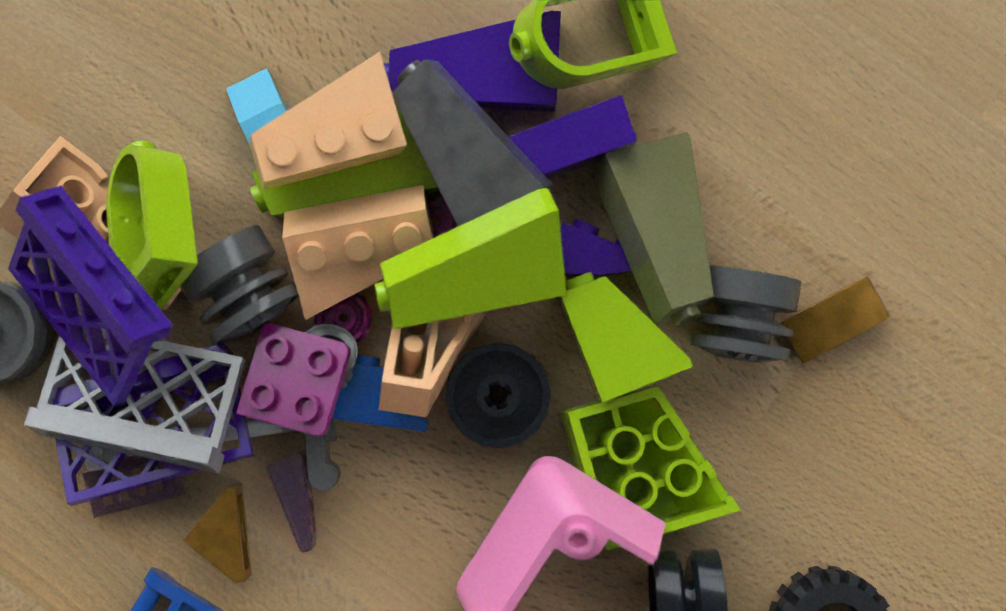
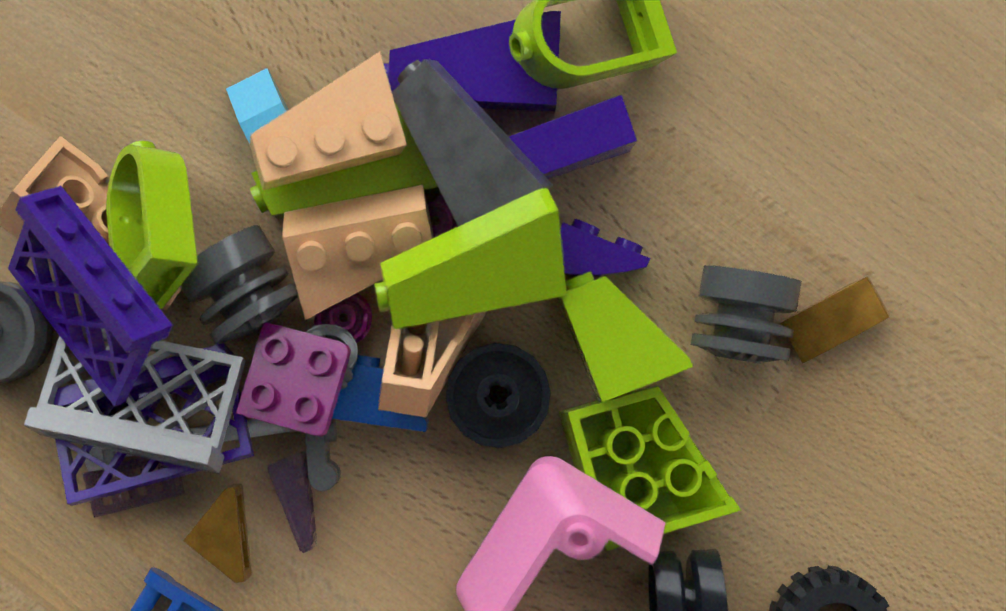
(659, 223): olive slope -> none

